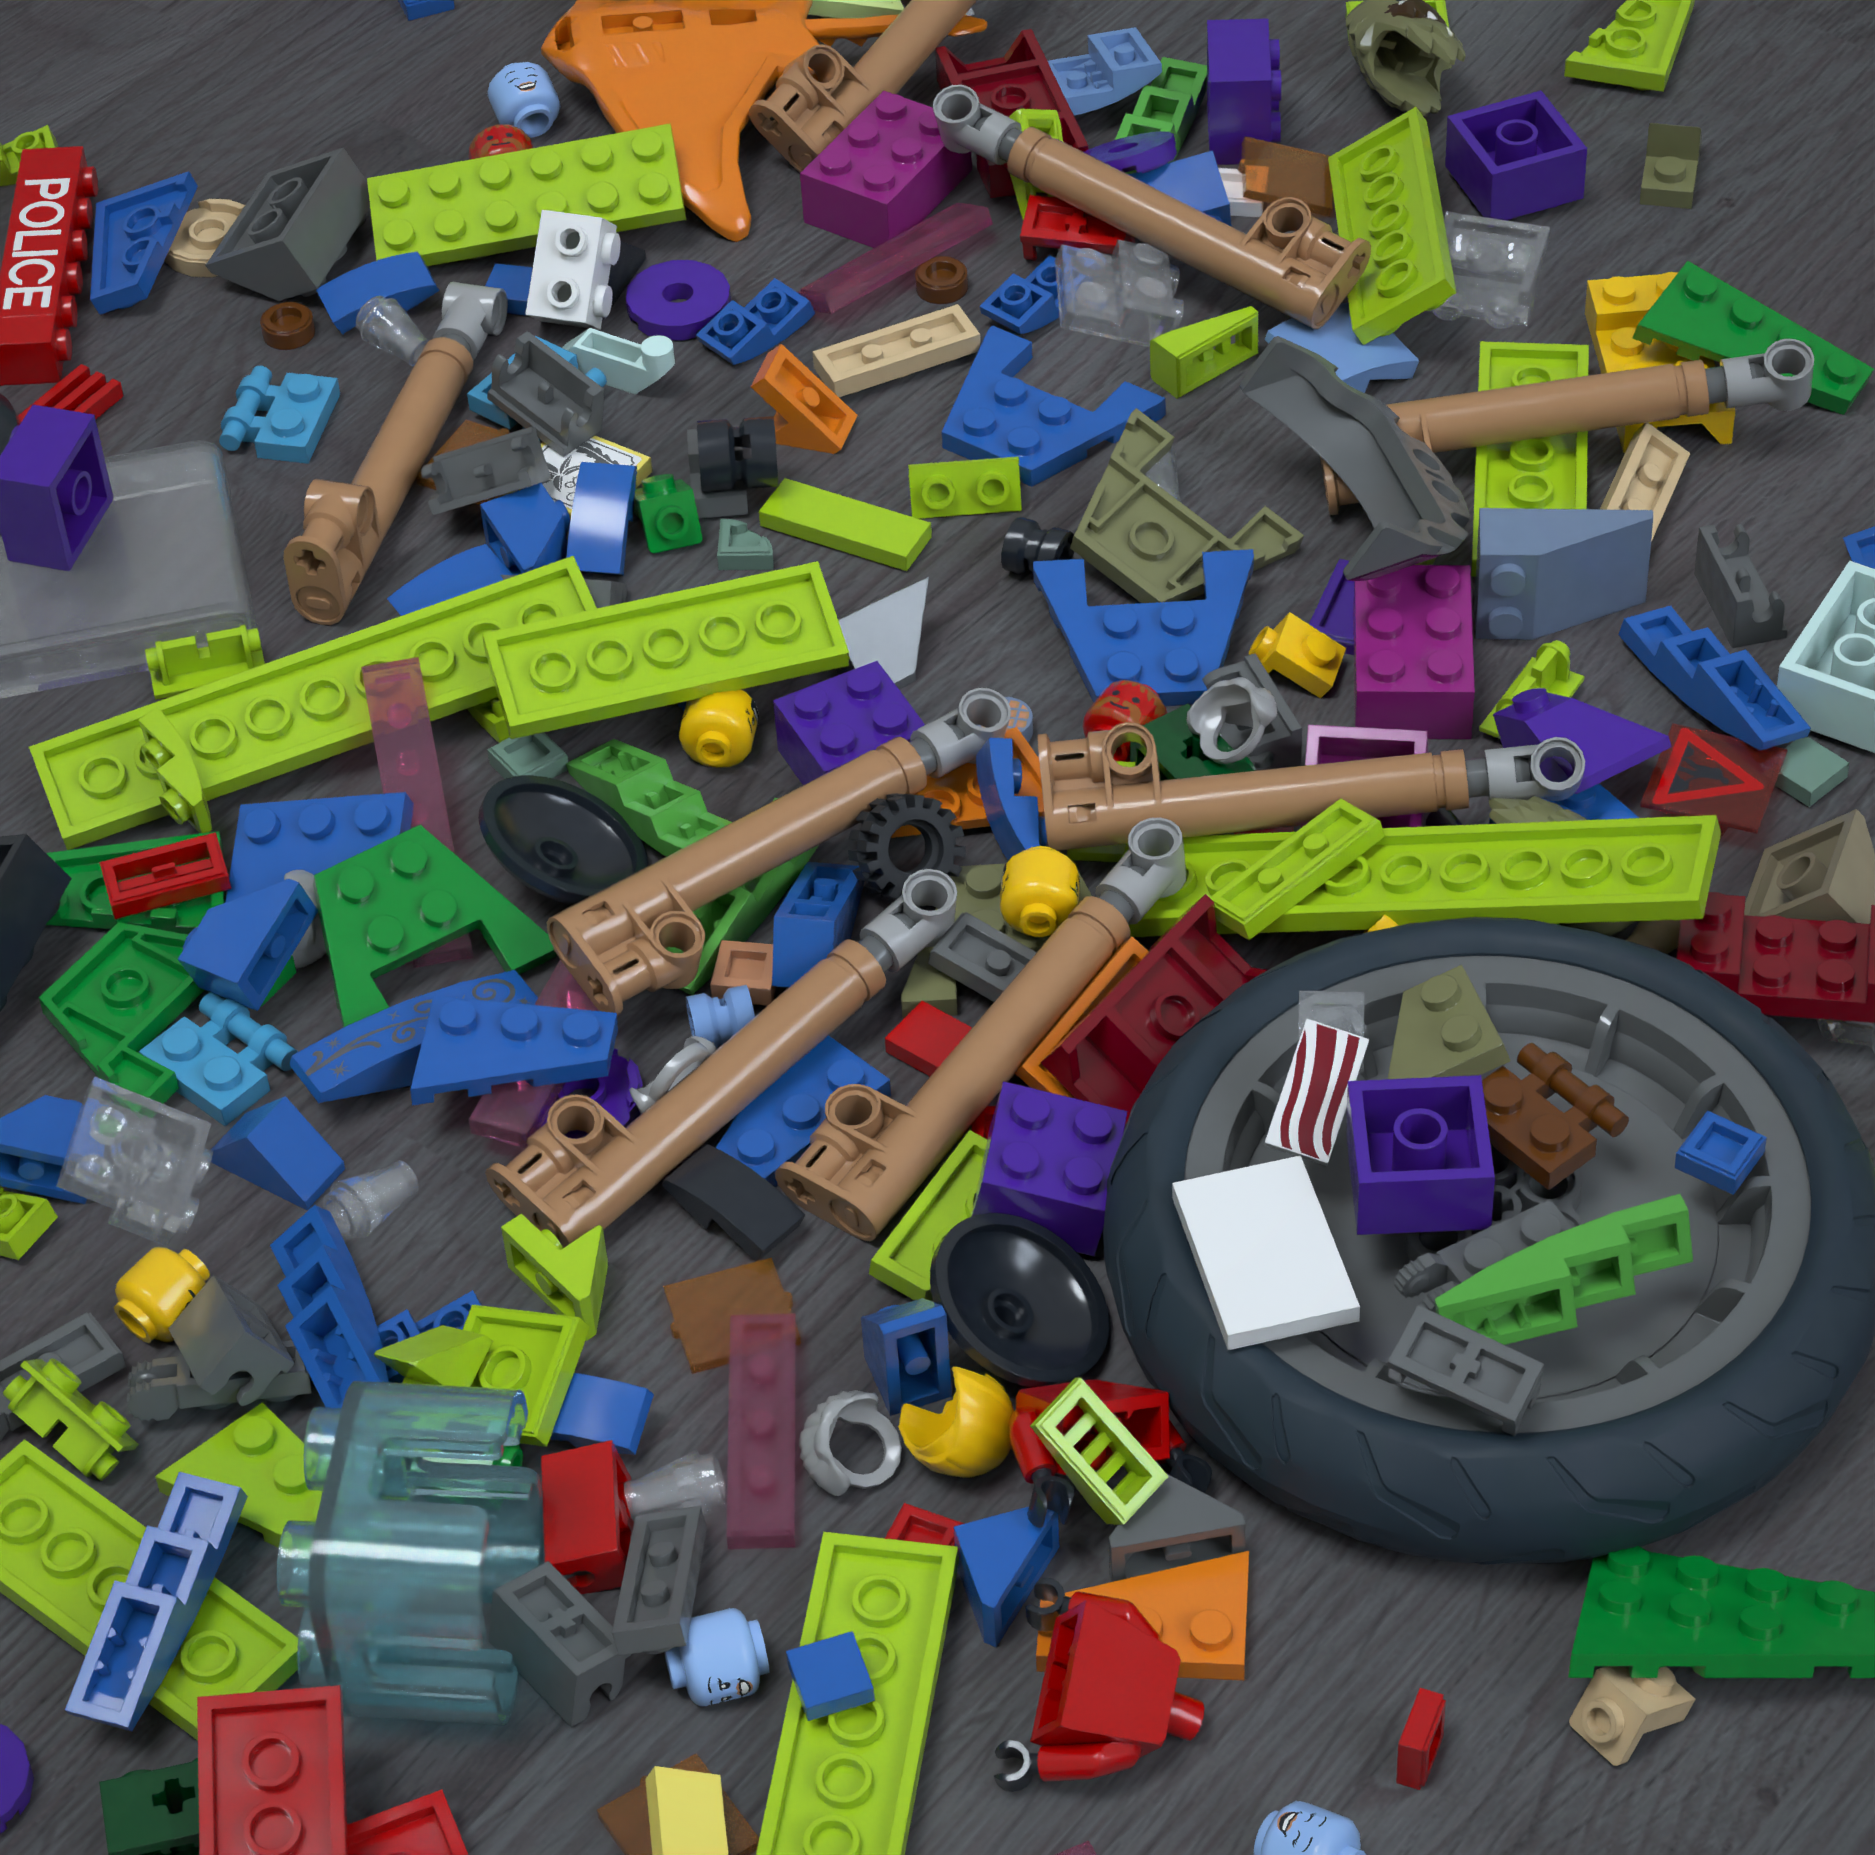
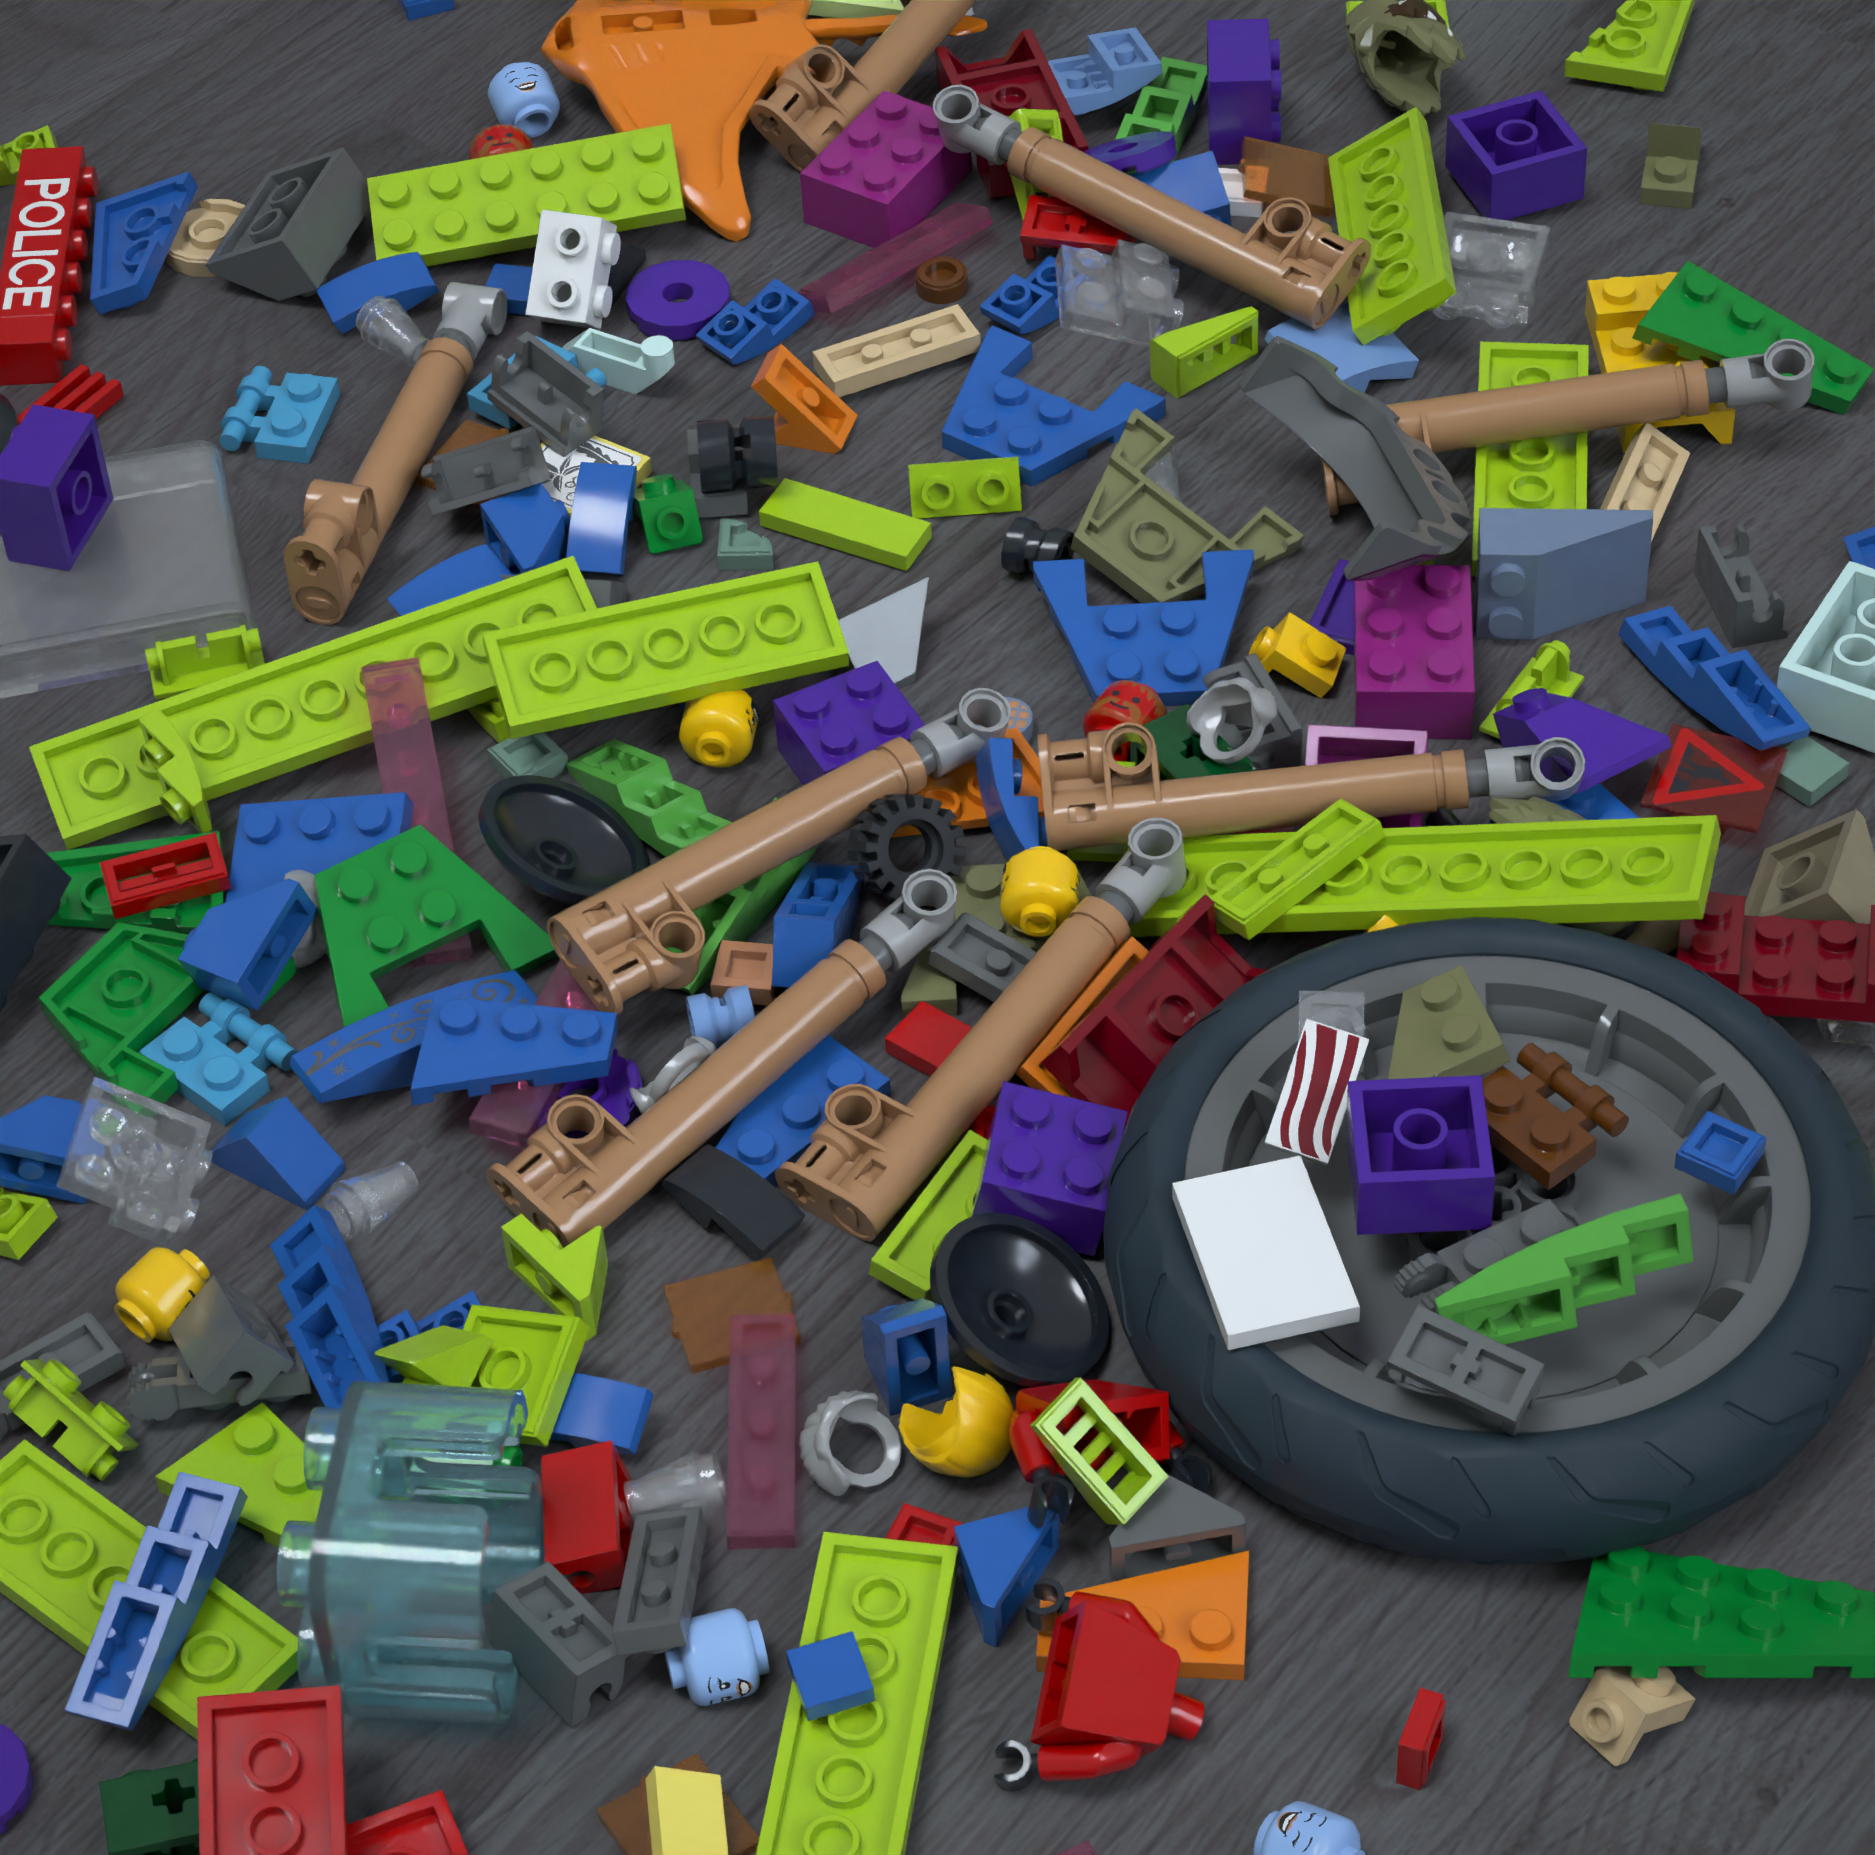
(287, 326): reddish brown tile -> none

